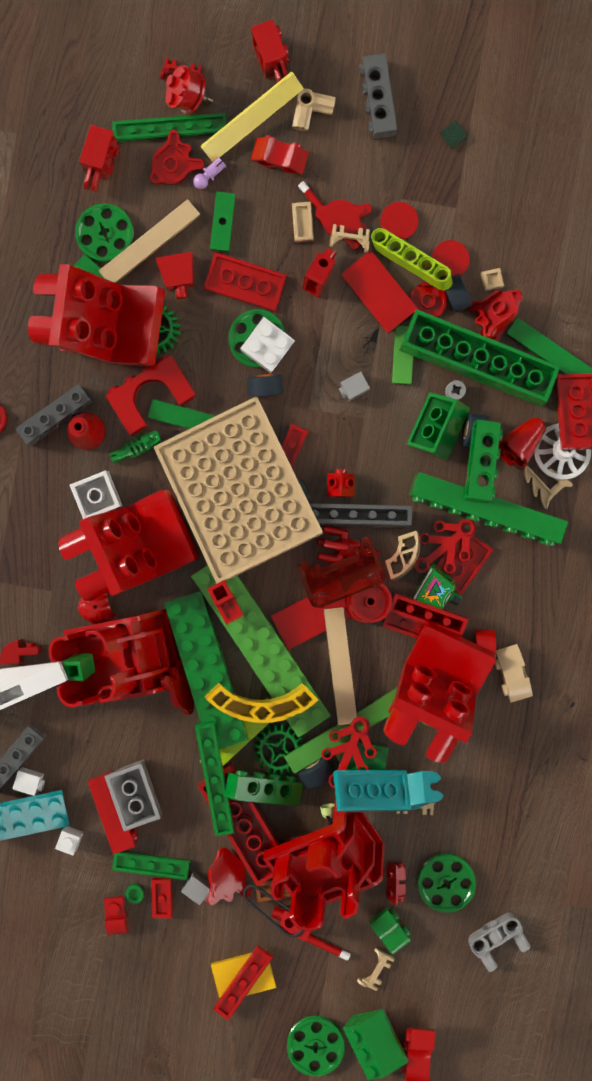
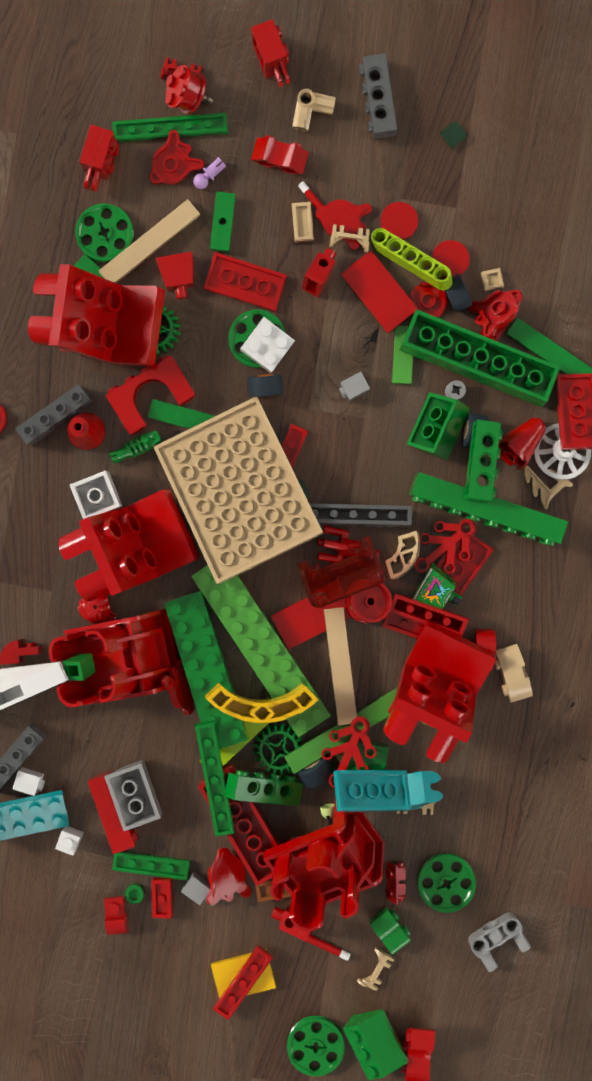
(225, 602): red brick -> none
(252, 116): light yellow tile -> none
(261, 912): black piece -> none
(340, 484): red brick -> none

